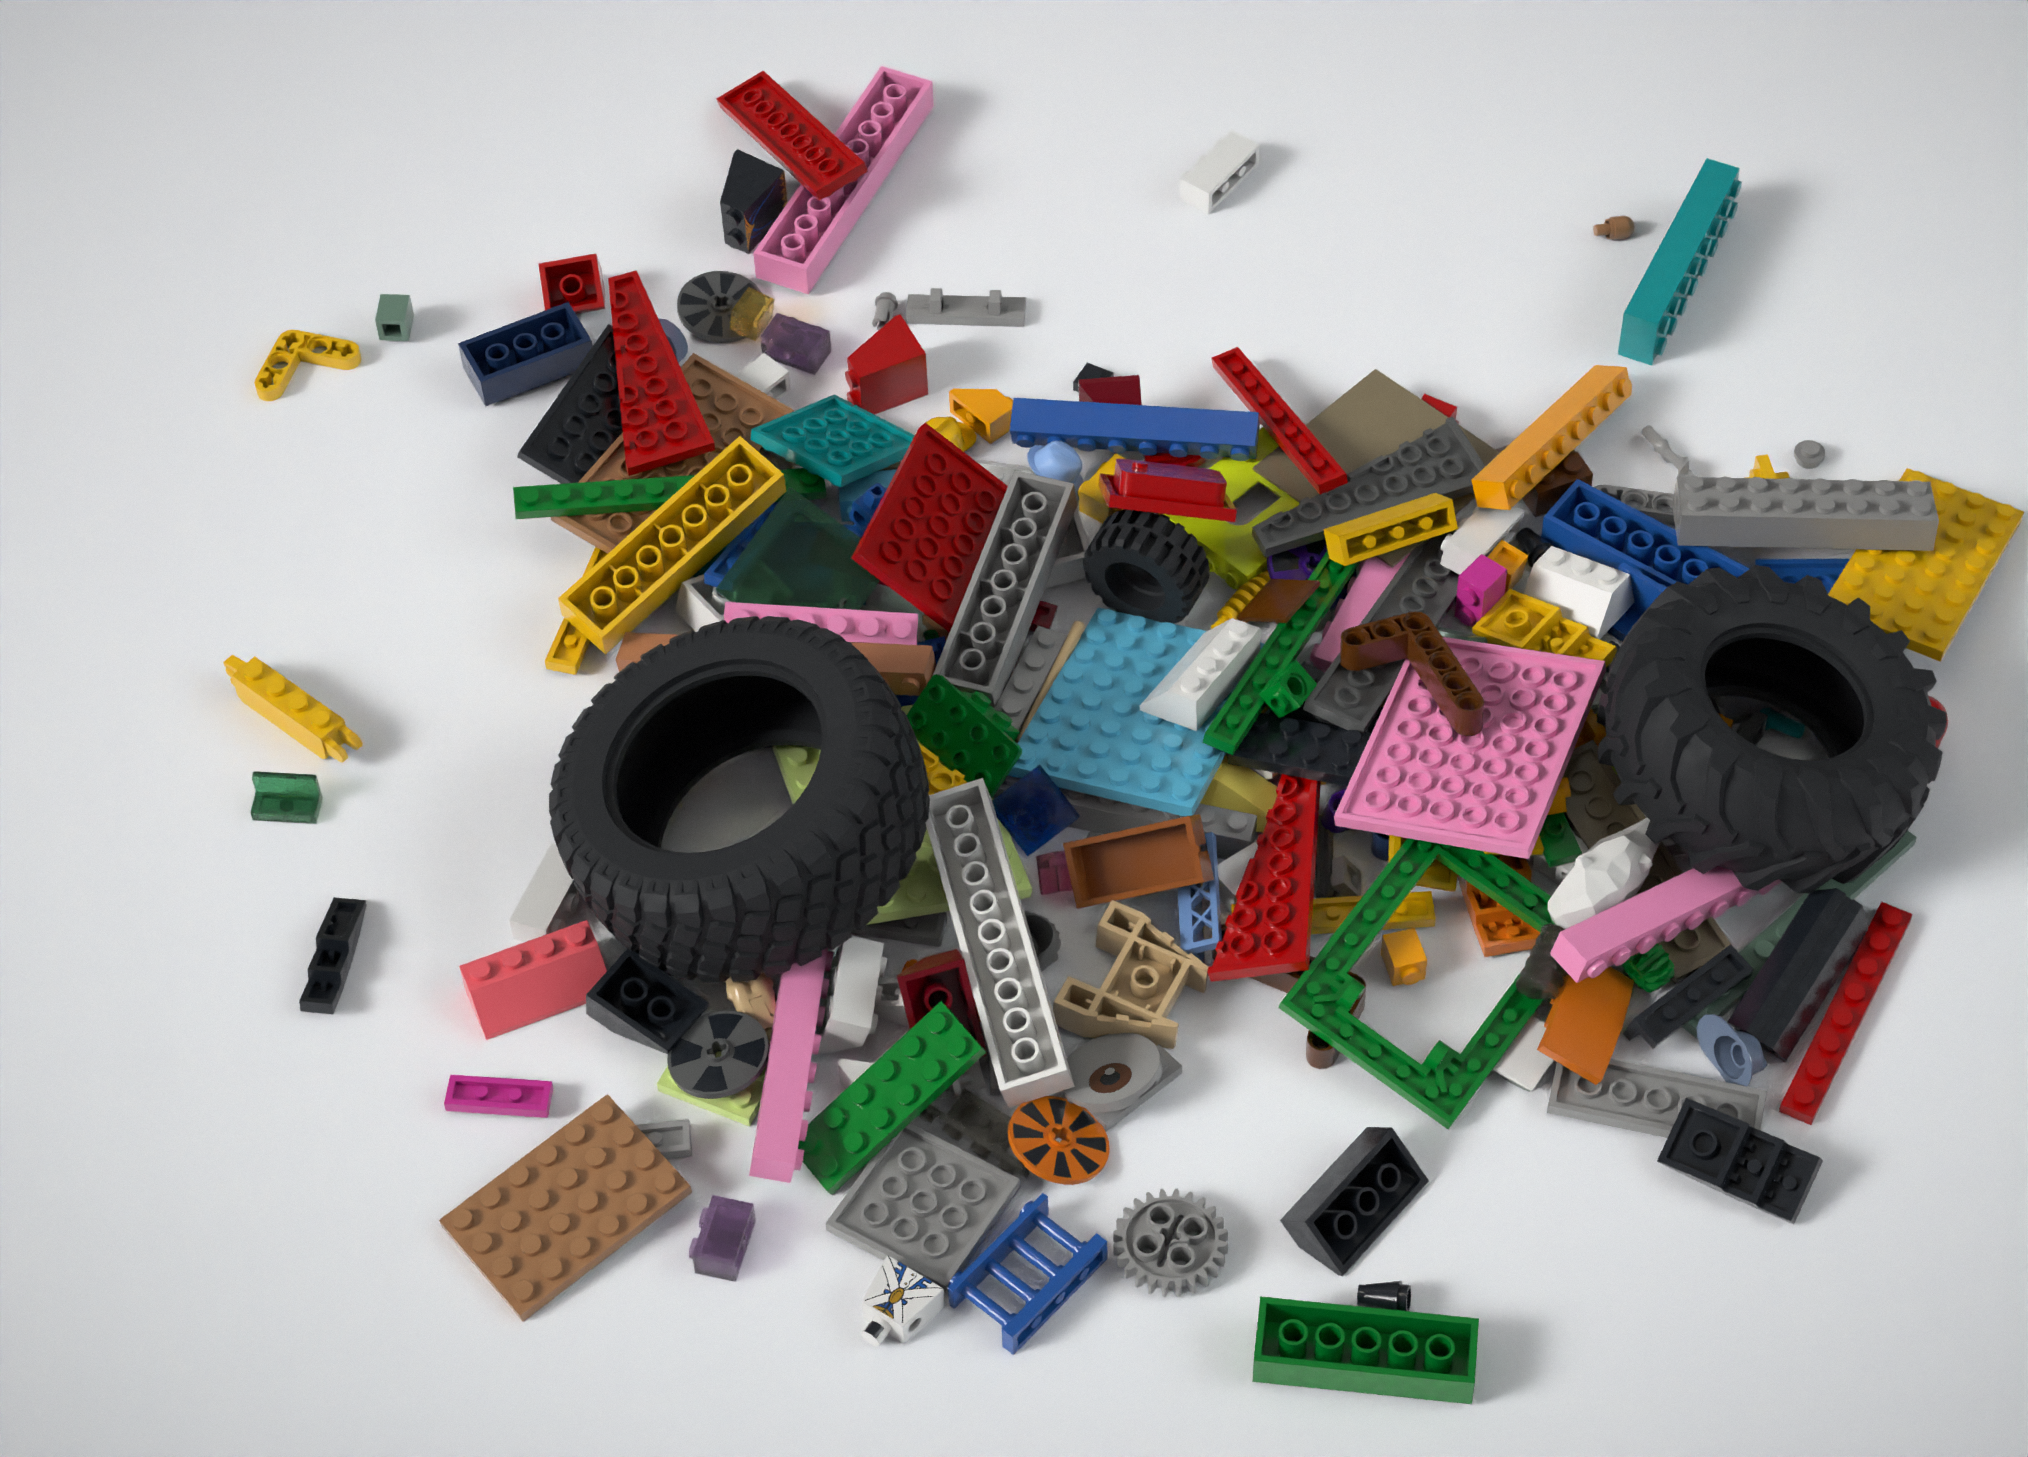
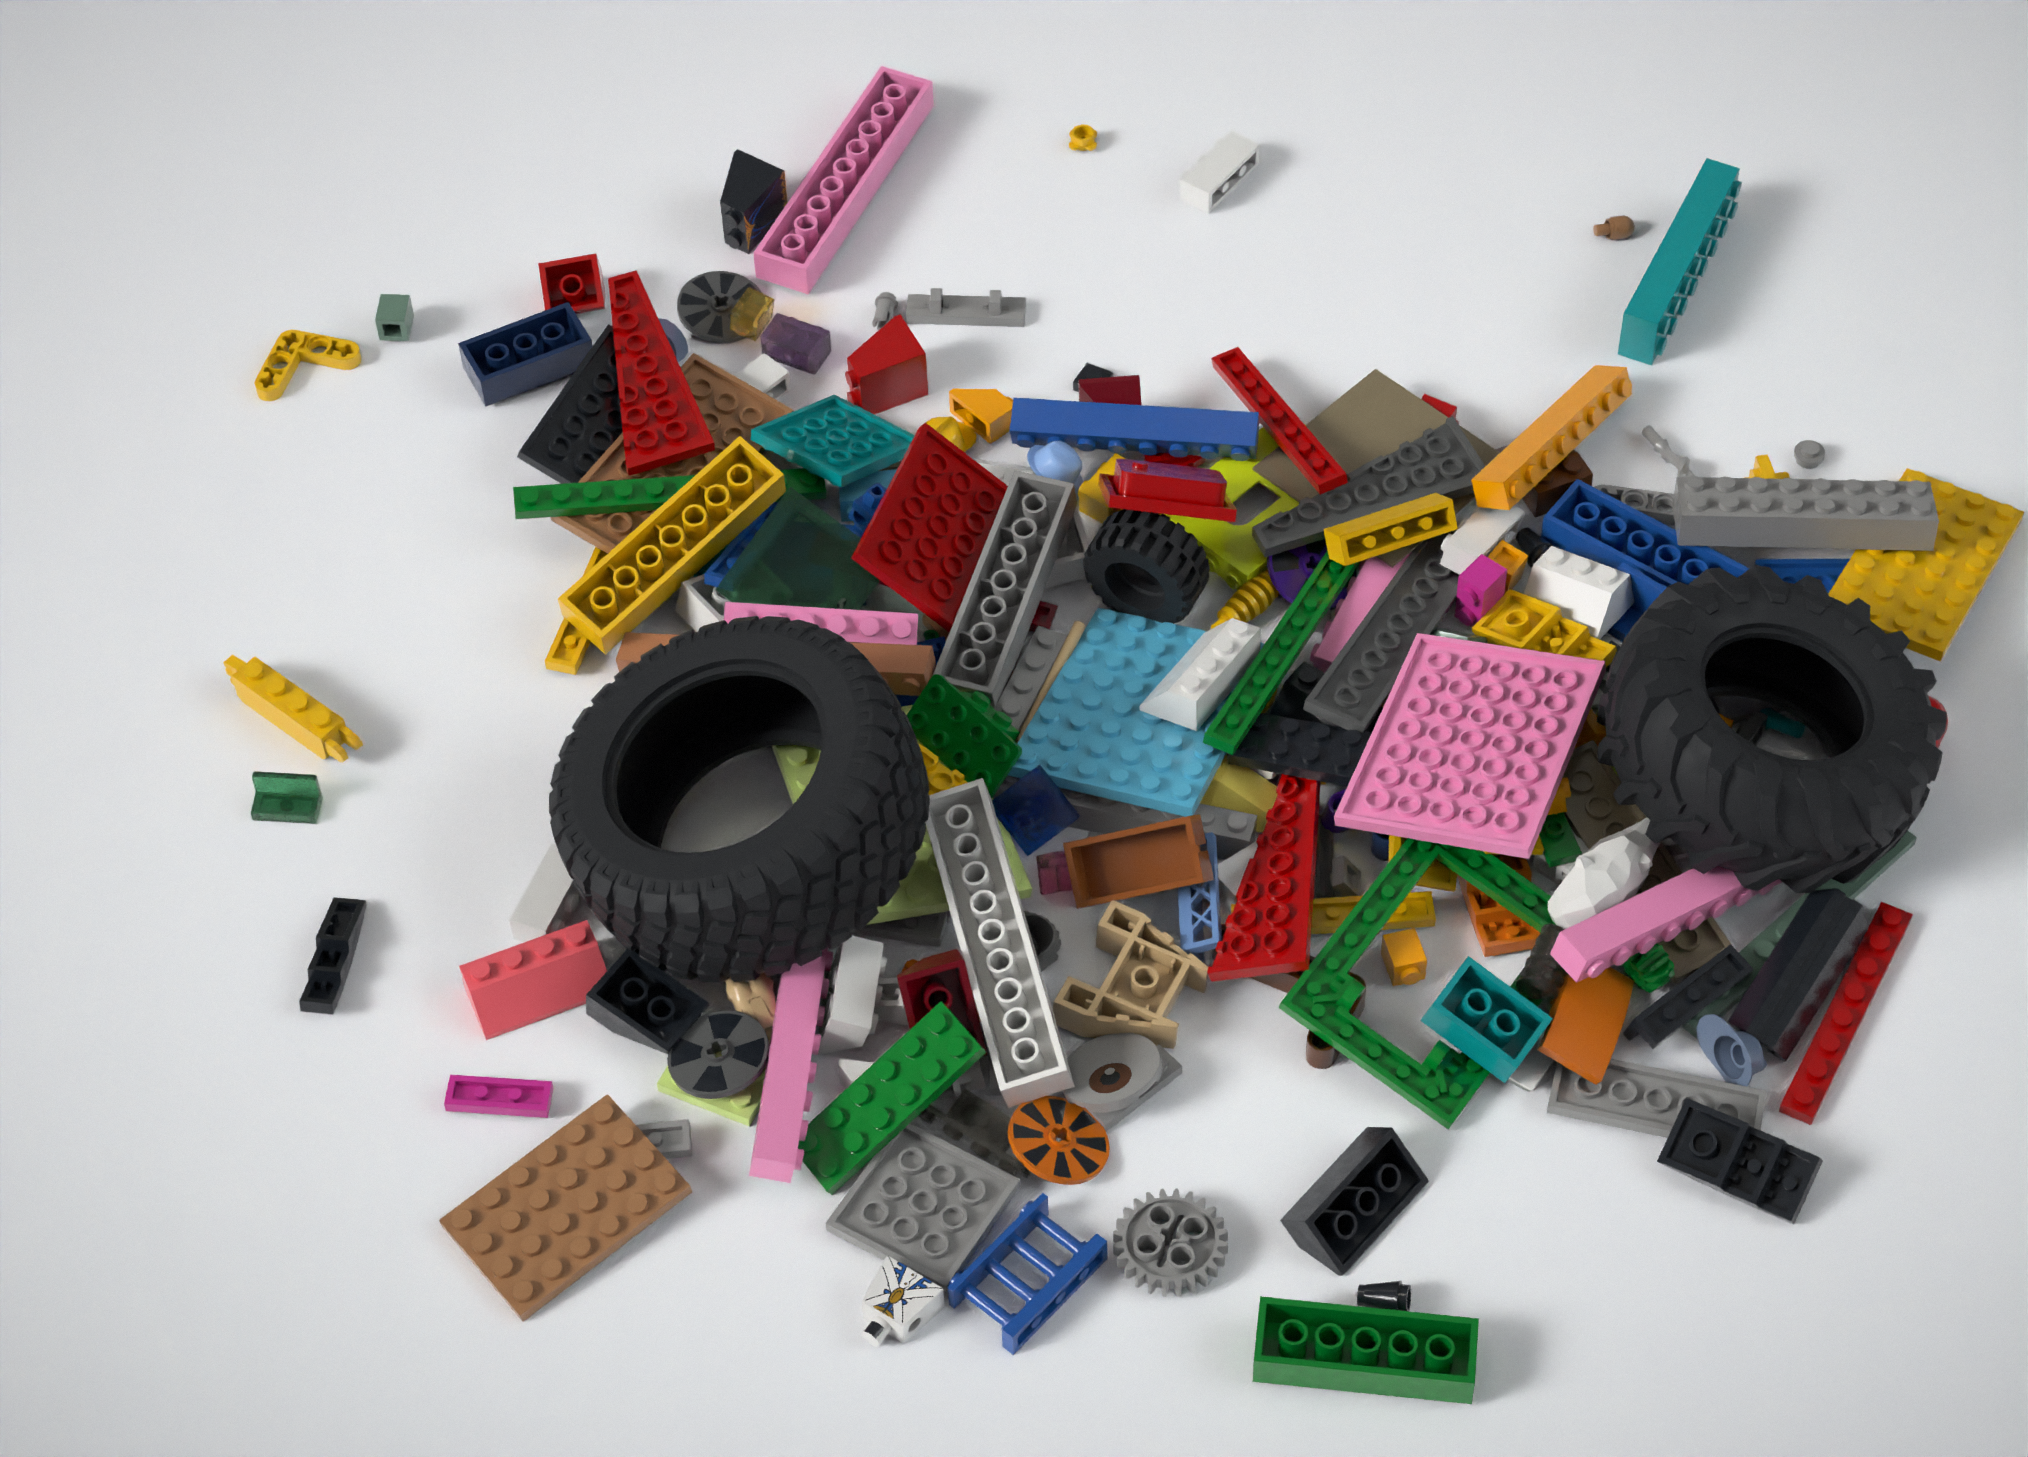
(722, 1238): clear purple brick -> none
(792, 135): red plate -> none
(1083, 138): none -> yellow plate
(1278, 600): reddish brown piece -> none
(1288, 689): green brick -> none
(1417, 638): reddish brown beam -> none
(1486, 1019): none -> teal brick

